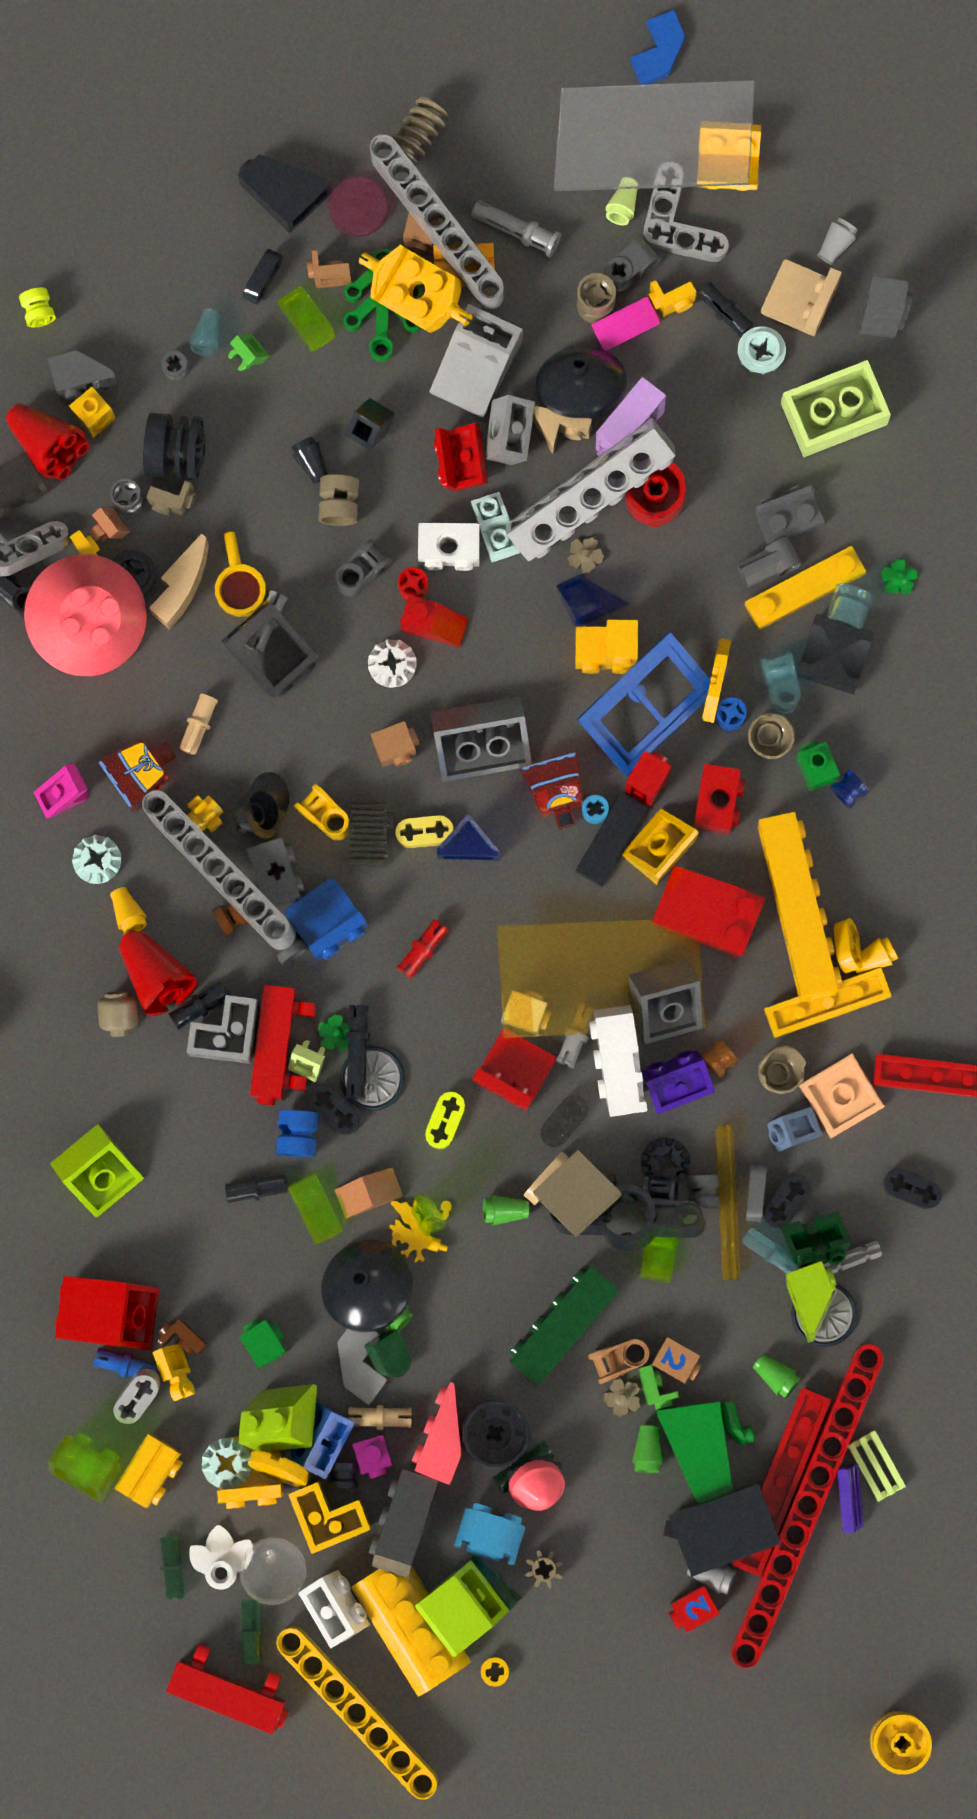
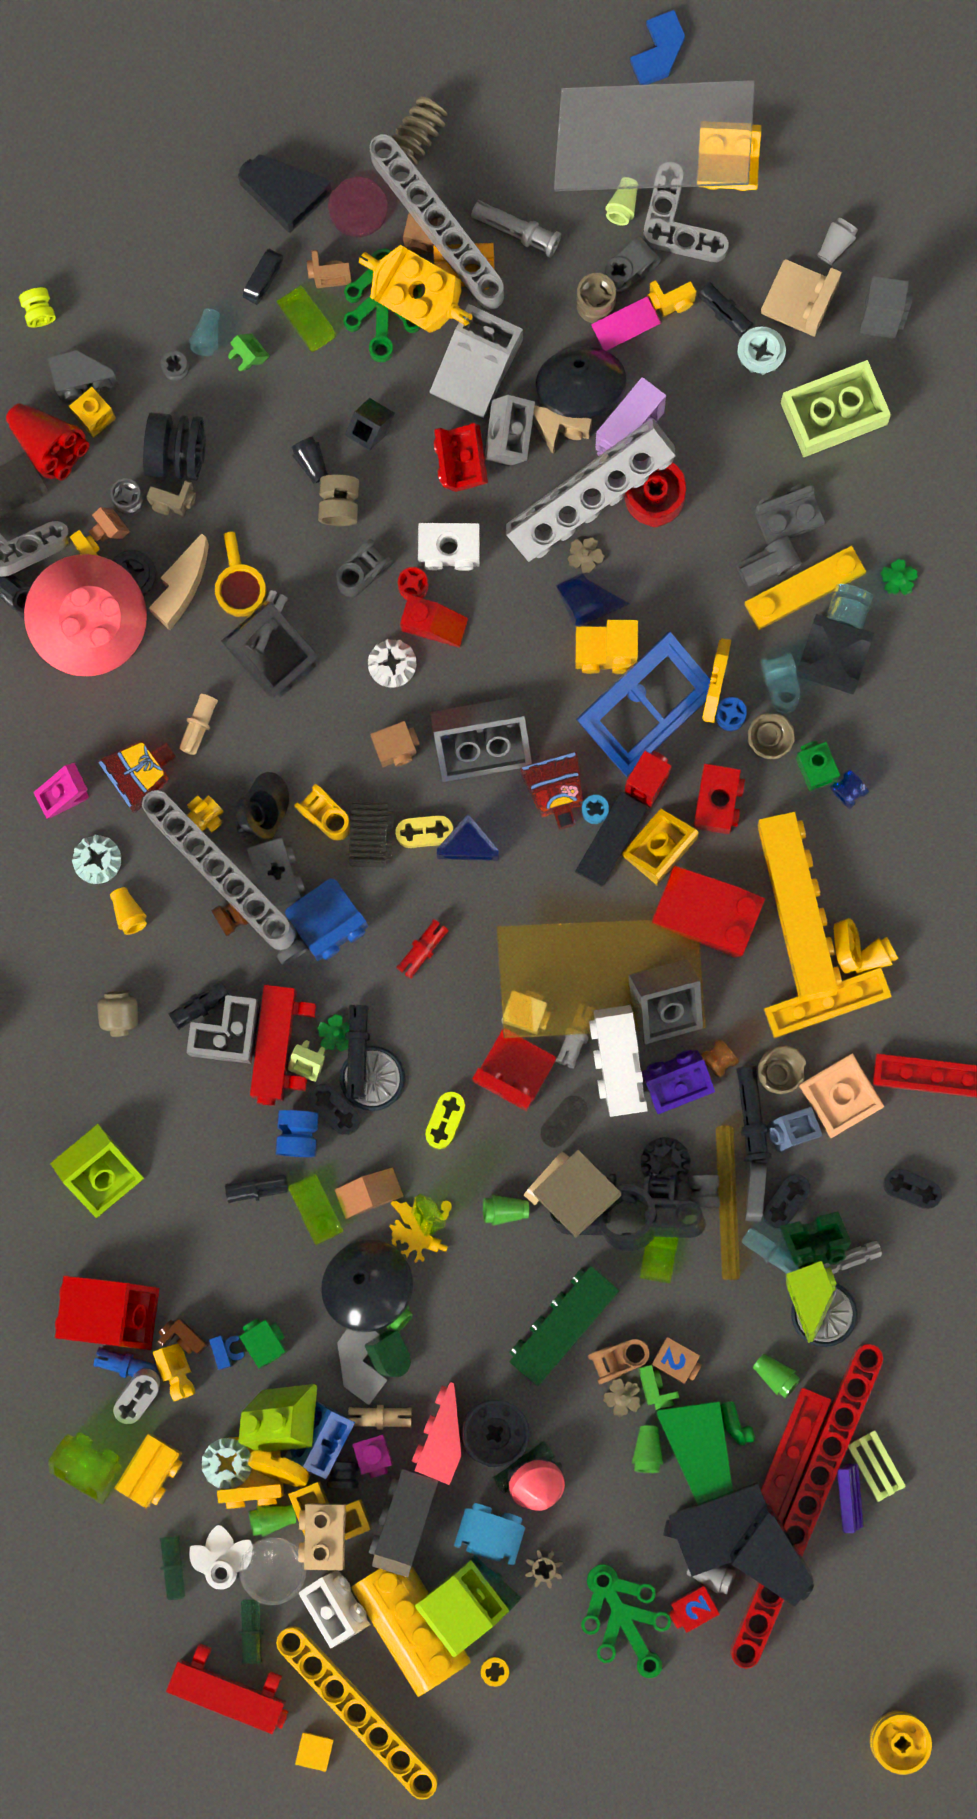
(155, 973): red cone -> none
(223, 1353): none -> blue tile
(271, 1518): none -> bright green cone
(314, 1751): none -> yellow tile
(323, 1536): none -> tan brick
(492, 519): light aqua slope -> none
(622, 1616): none -> green plant
(754, 1129): none -> black pin
(772, 1558): none -> black slope

